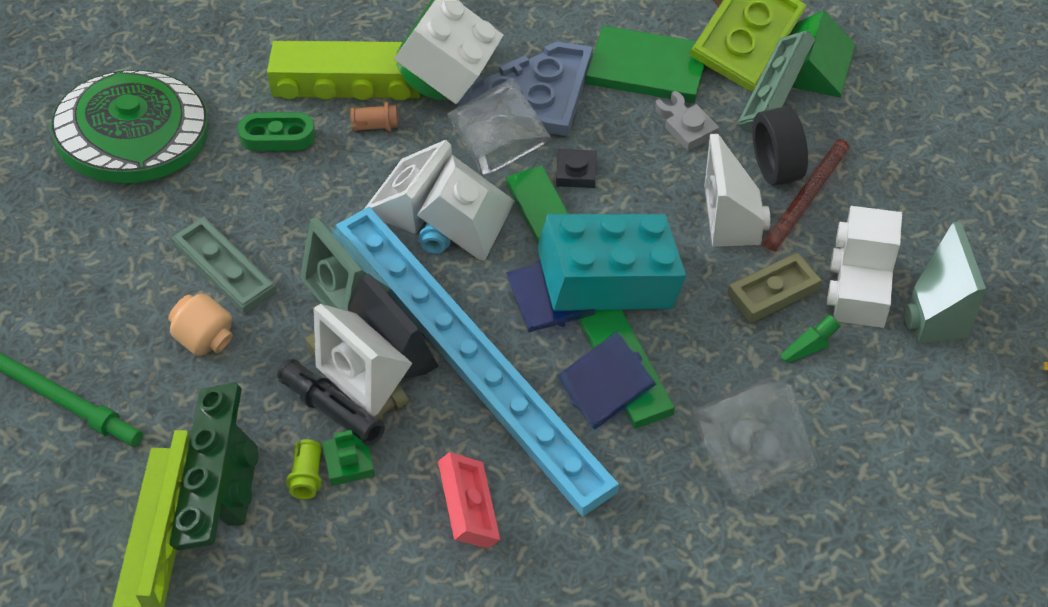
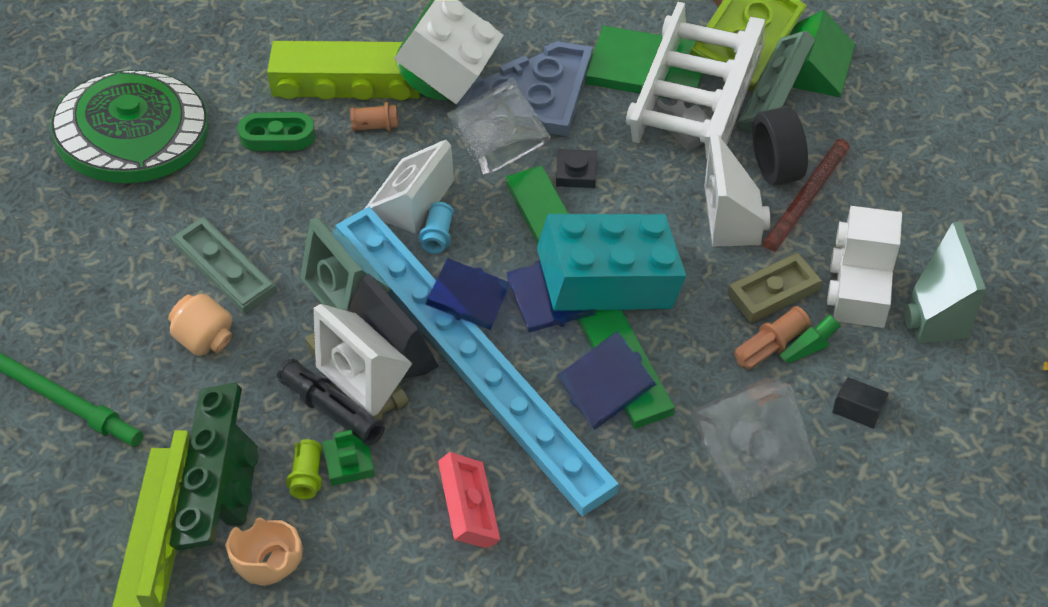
(249, 548): none -> light nougat hair
(466, 208): white slope -> none
(468, 293): none -> clear blue piece
(724, 103): none -> white fence
(772, 338): none -> nougat axle
(860, 402): none -> black slope

